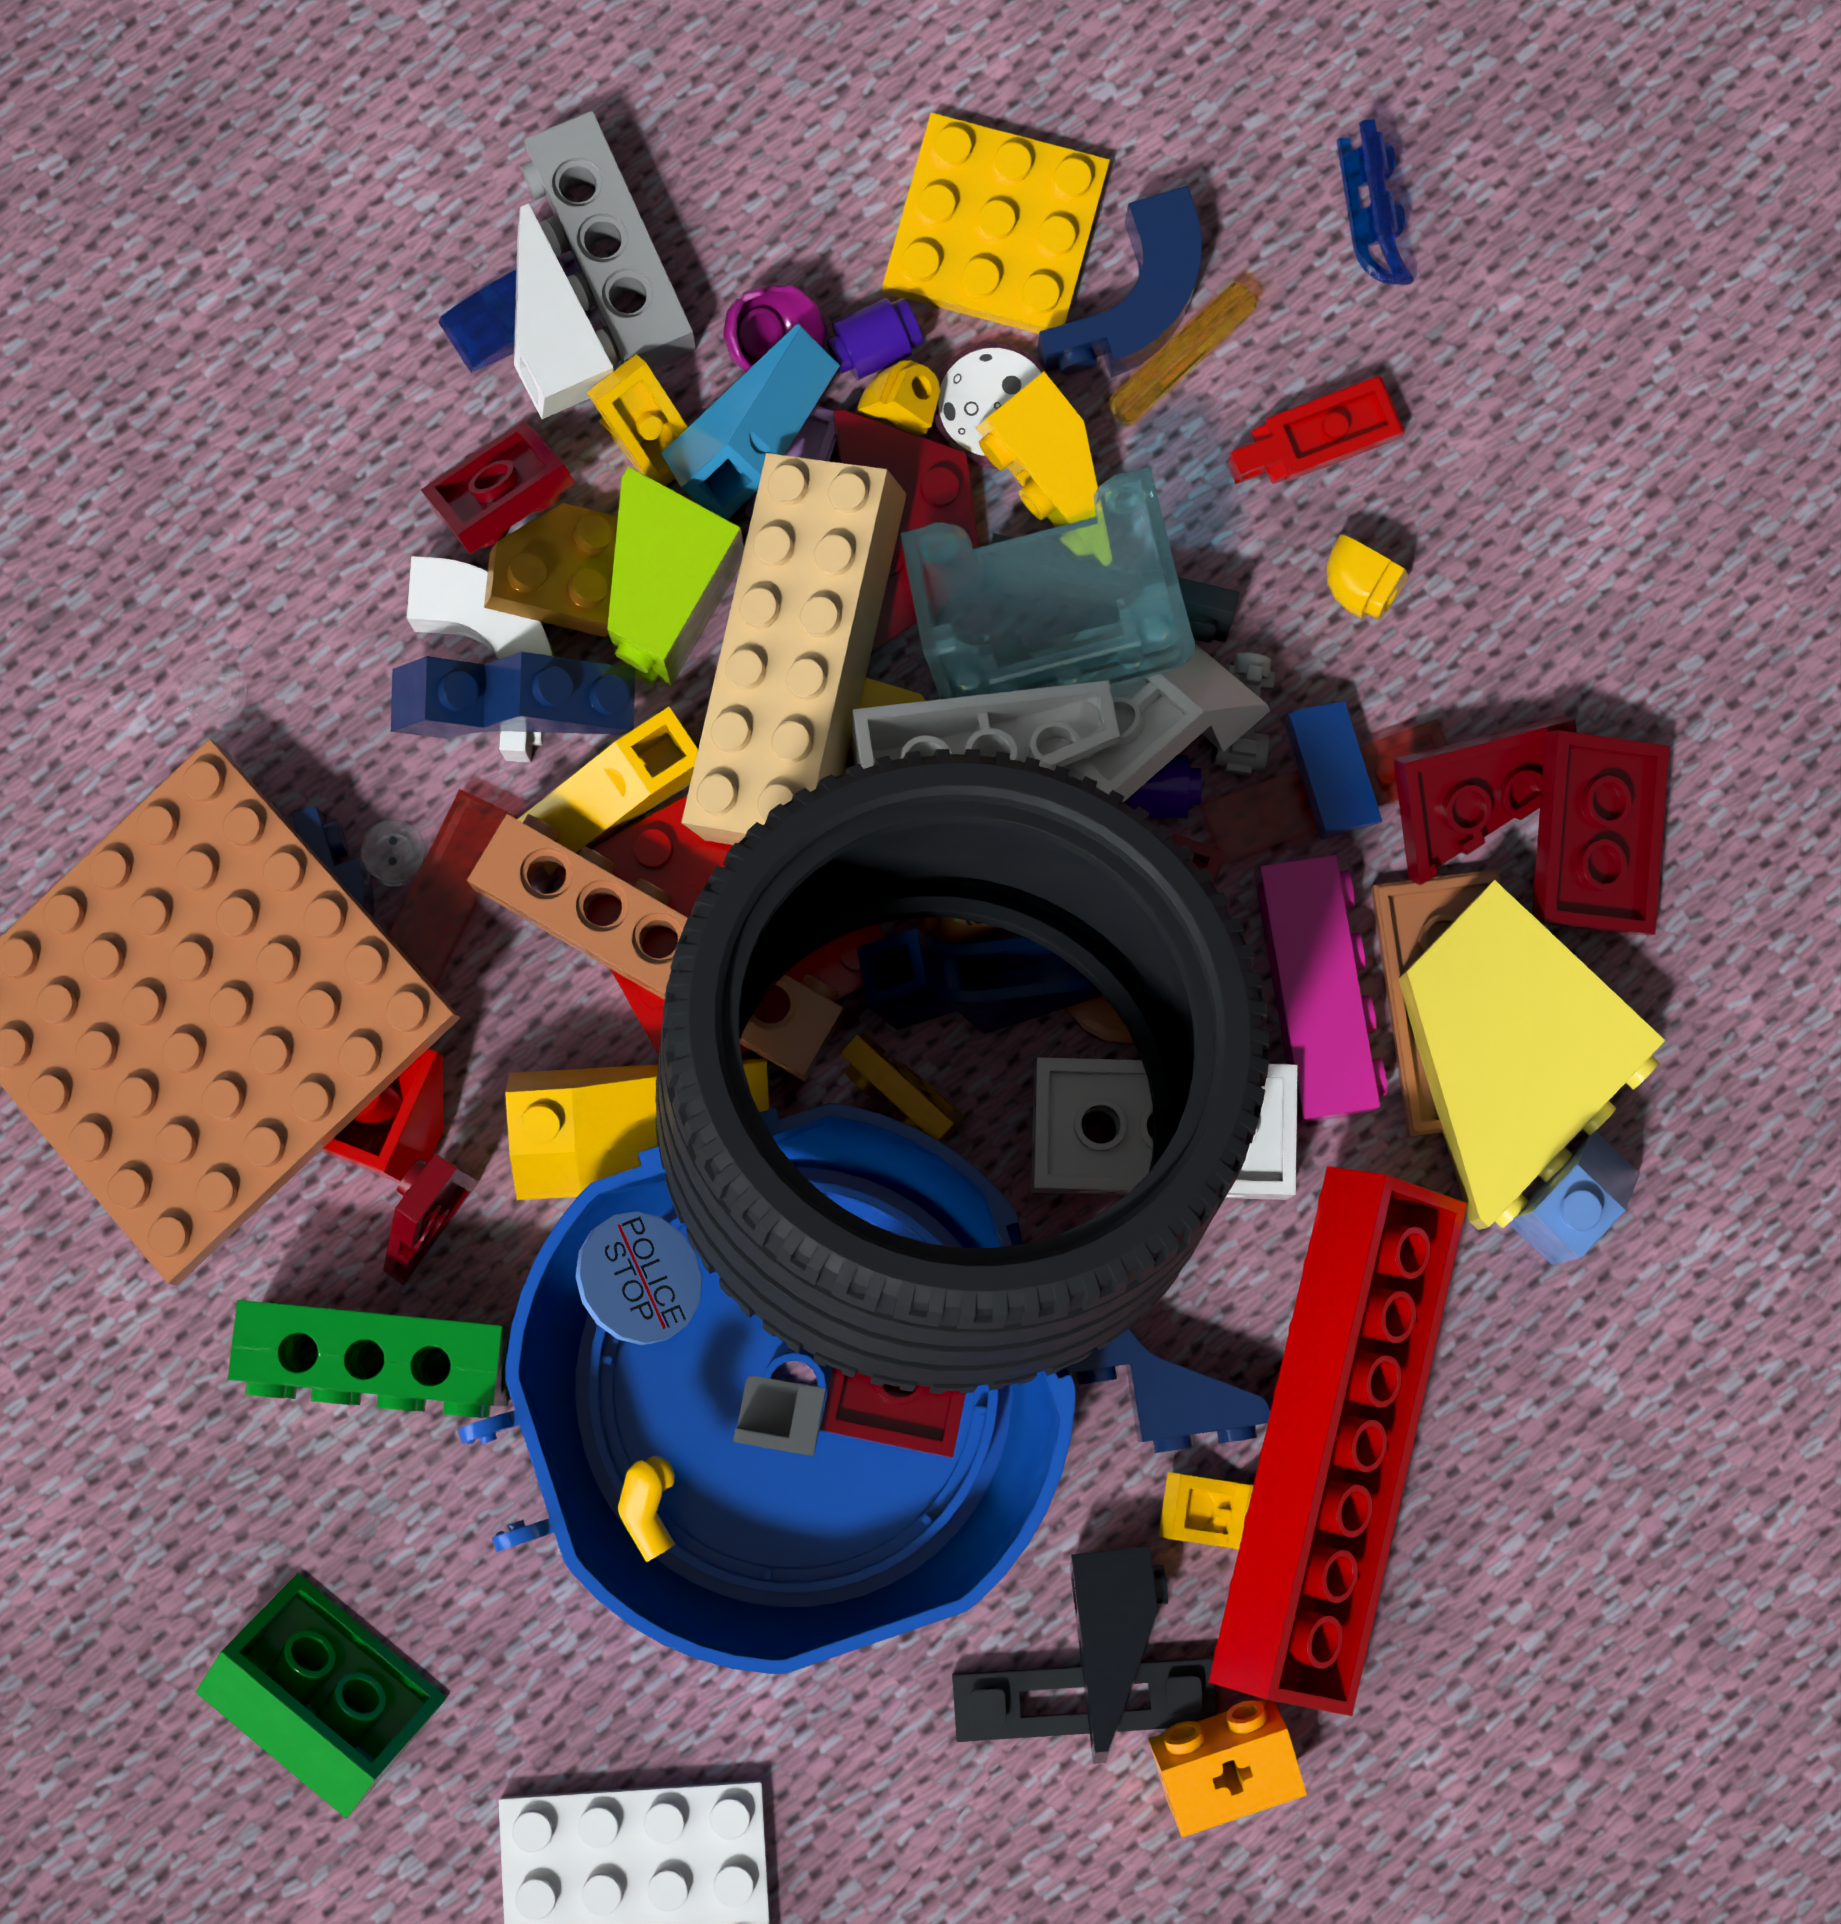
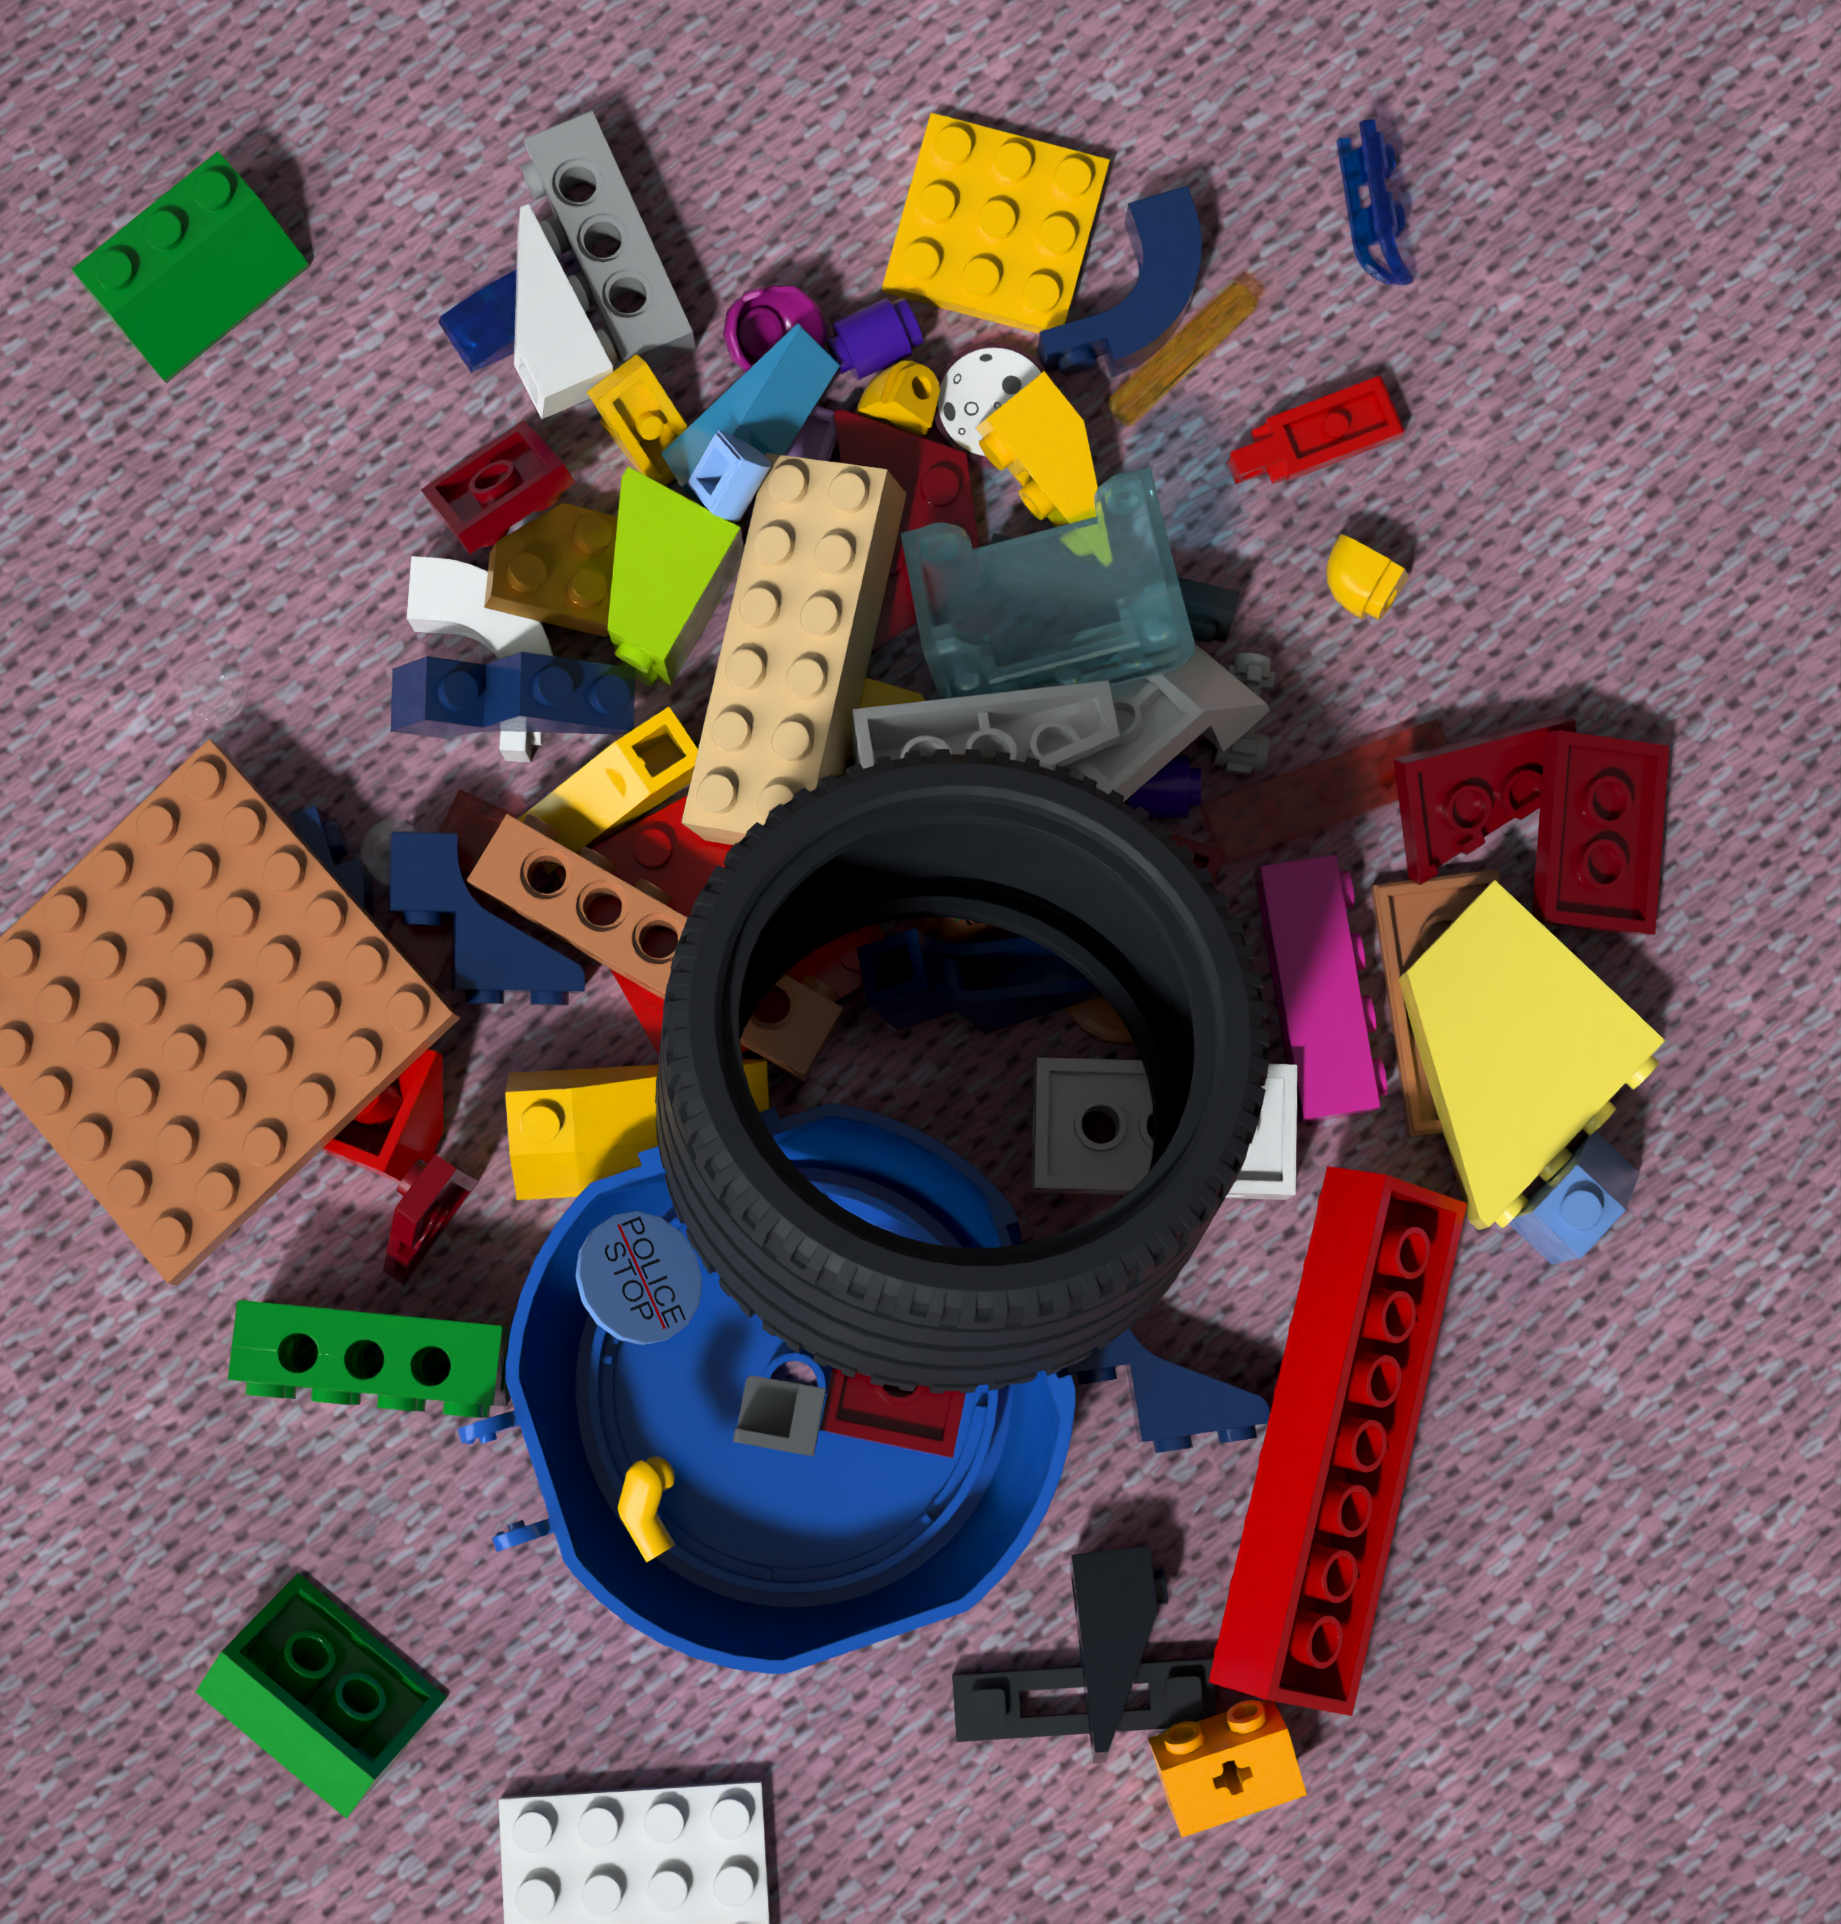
(191, 267): none -> green slope
(486, 950): none -> dark blue arch
(728, 476): none -> light blue brick
(917, 1100): pearl gold plate -> none
(1204, 1510): yellow slope -> none
(1332, 769): blue slope -> none

